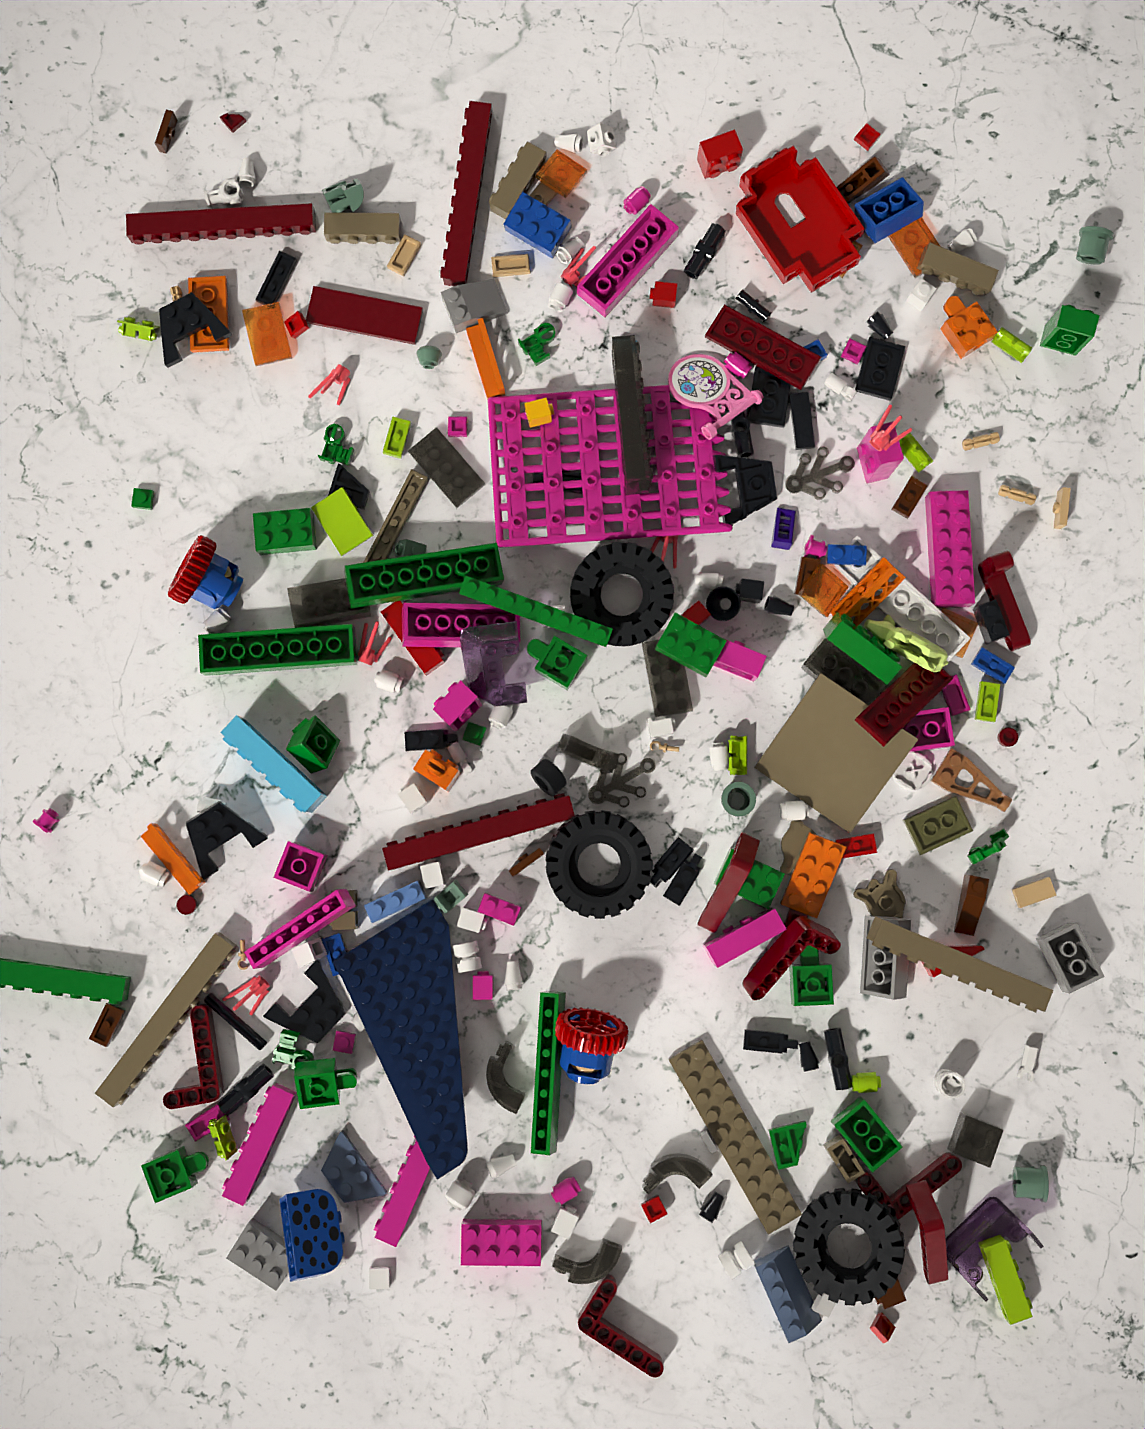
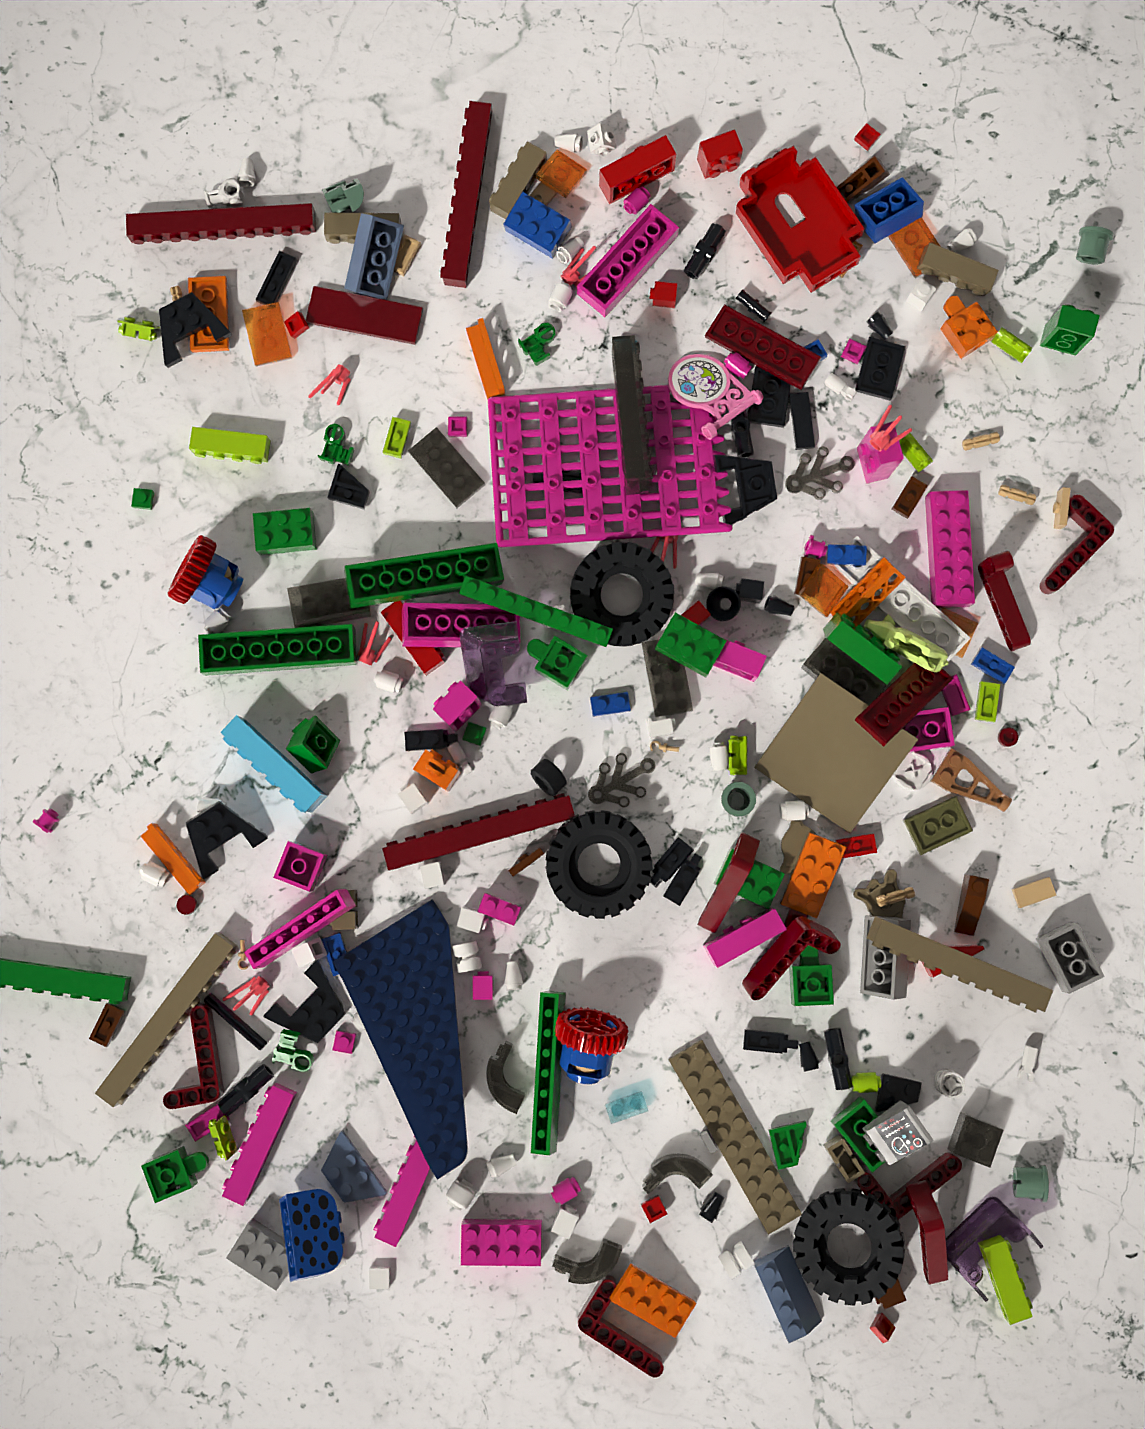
(166, 131): reddish brown plate -> none
(230, 445): none -> lime brick
(233, 121): dark red tile -> none
(320, 1082): green brick -> none
(342, 521): lime tile -> none
(373, 256): none -> sand blue slope
(395, 901): medium blue brick -> none
(397, 517): dark tan tile -> none
(408, 548): sand green bracket -> none
(429, 356): sand green cone -> none
(450, 896): sand green bracket -> none
(471, 302): light grey slope -> none
(510, 265): tan tile -> none
(539, 412): yellow brick -> none
(588, 754): clear smoke arch -> none
(610, 704): none -> blue plate
(626, 1107): none -> clear light blue plate
(637, 169): none -> red brick
(652, 1300): none -> orange plate
(780, 540): dark purple slope -> none
(823, 1305): white tile -> none
(895, 896): none -> tan axle
(896, 1089): none -> black wing
(896, 1133): none -> slope
(991, 622): black brick -> none
(997, 845): green piece -> none
(1081, 549): none -> dark red beam

